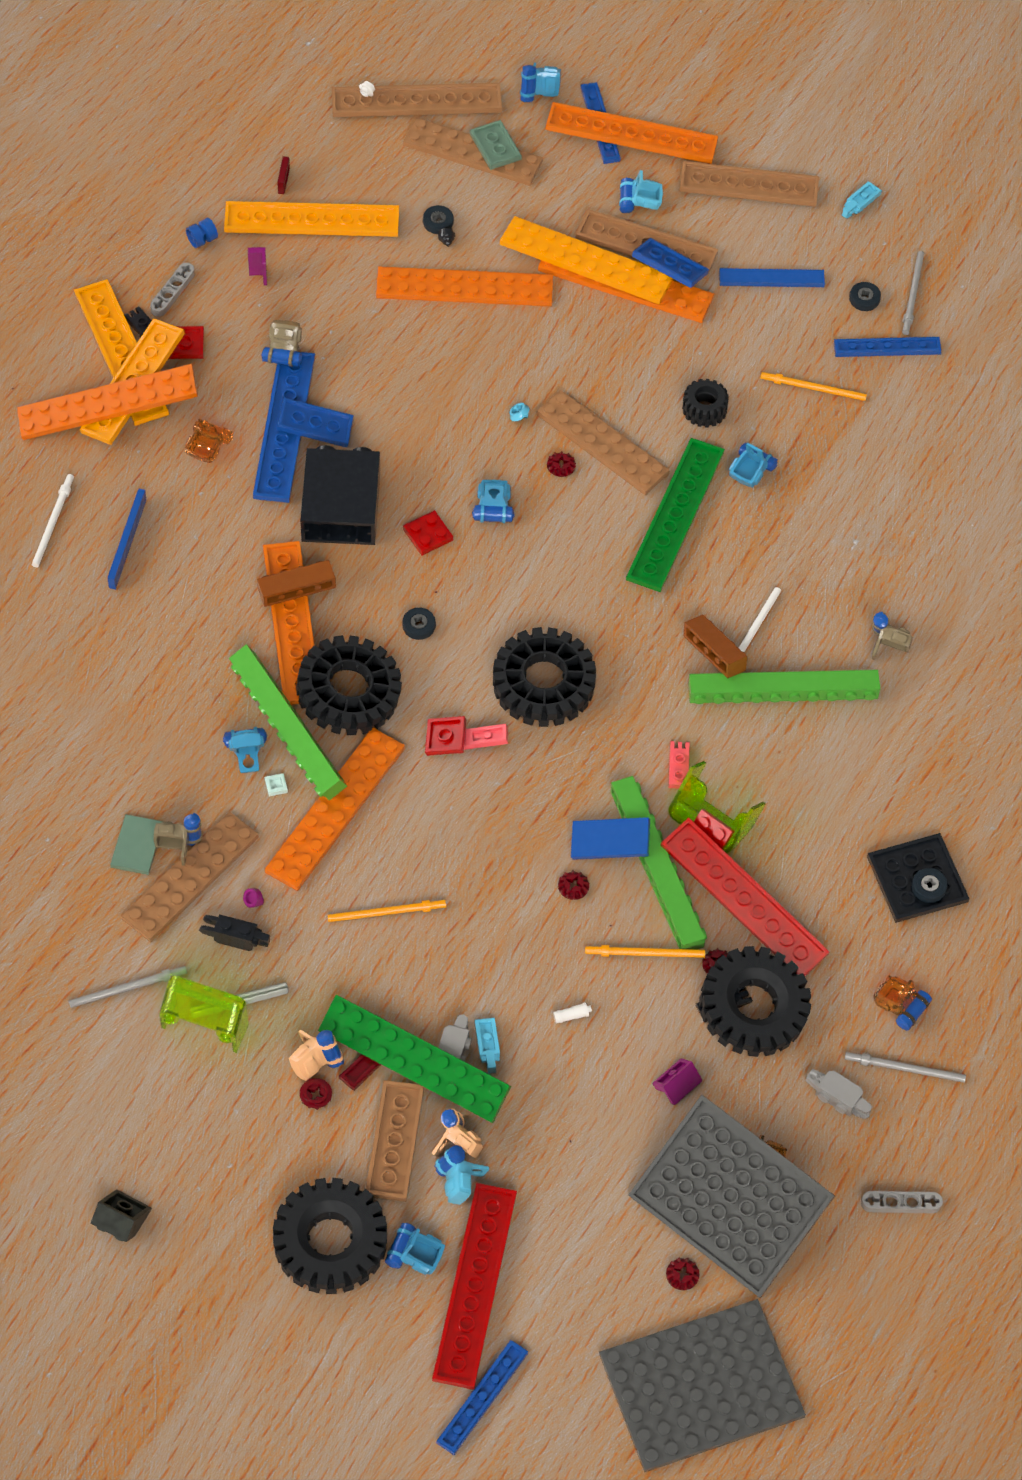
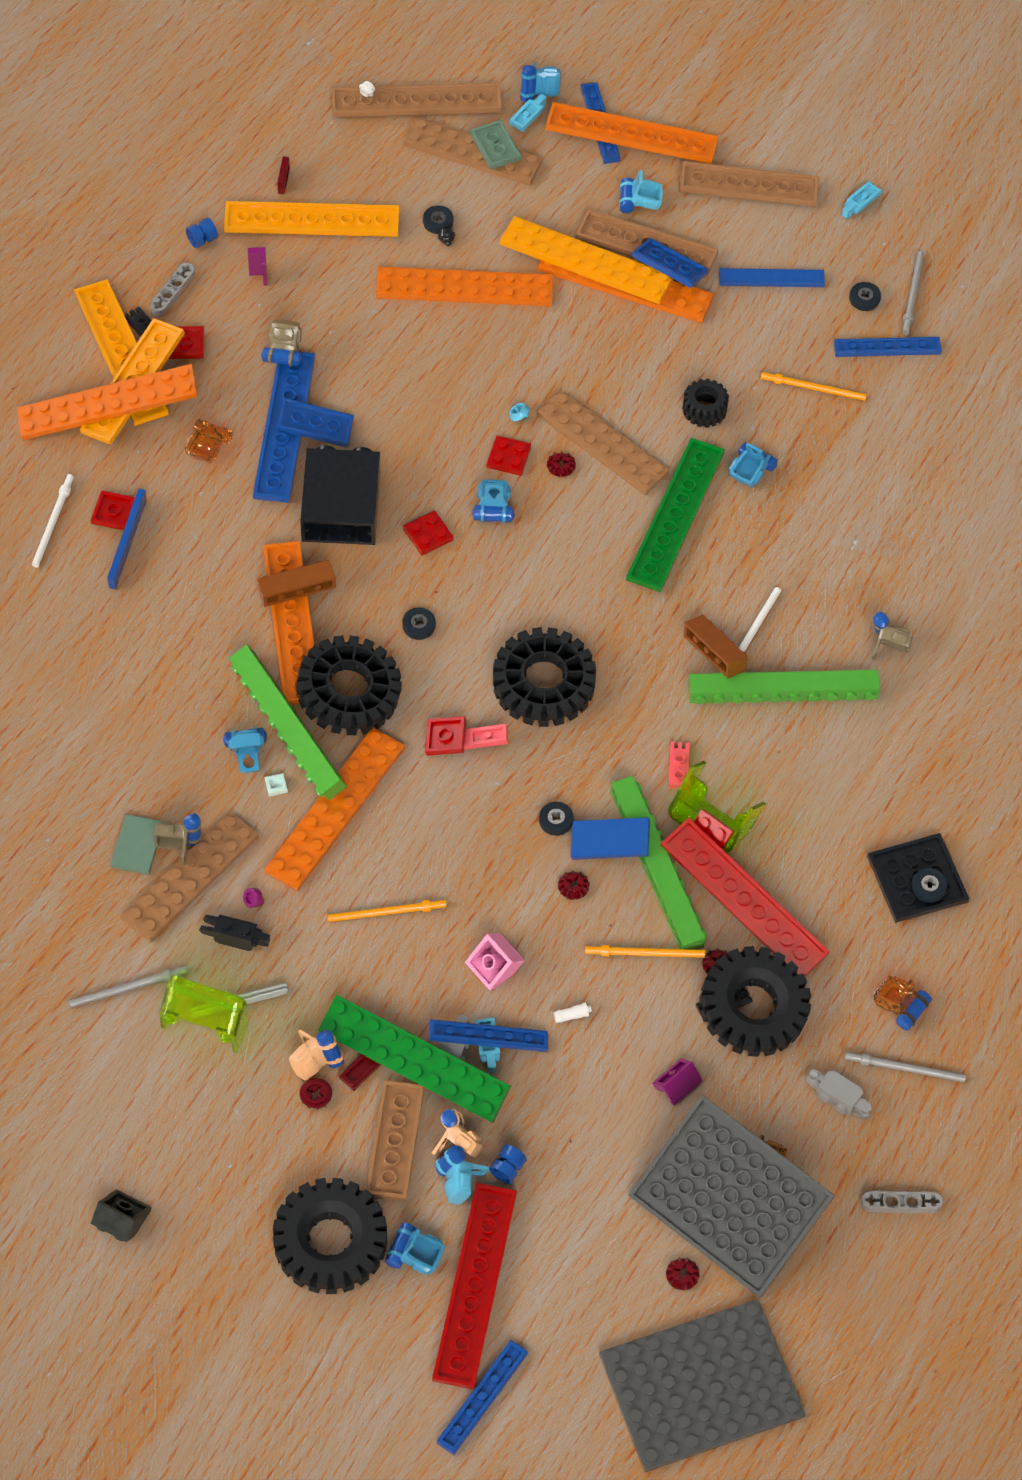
(112, 510): none -> red plate
(488, 1035): none -> blue tile
(494, 960): none -> bright pink slope
(505, 1166): none -> blue wheel
(508, 455): none -> red plate
(528, 113): none -> medium azure hinge
(556, 827): none -> black bush

